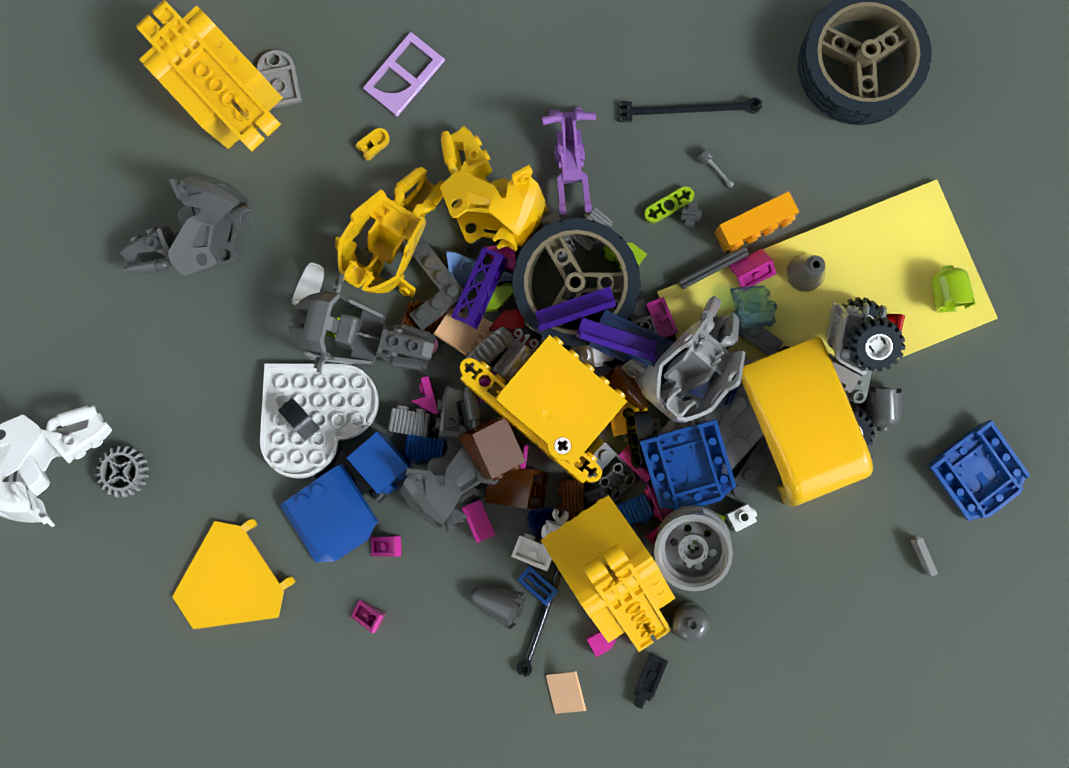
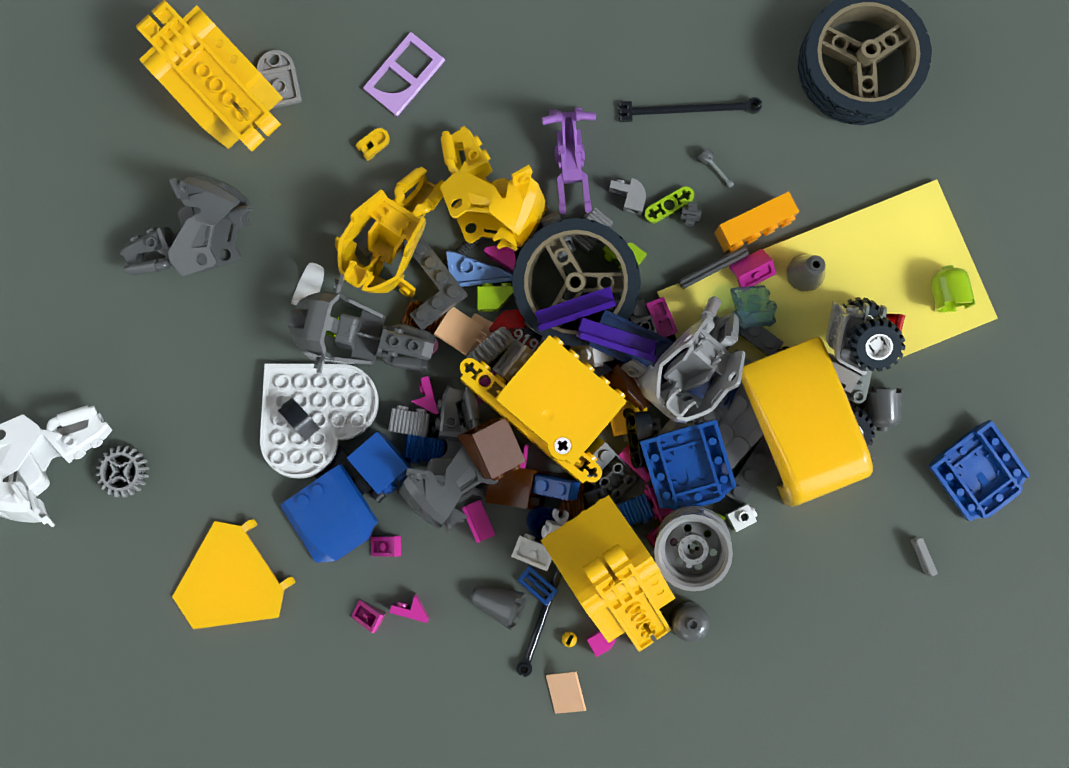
(416, 611): none -> dark pink slope
(486, 290): dark purple fence -> none
(556, 487): none -> blue brick
(565, 636): none -> yellow hinge
(634, 194): none -> light grey brick
(649, 679): black hinge -> none

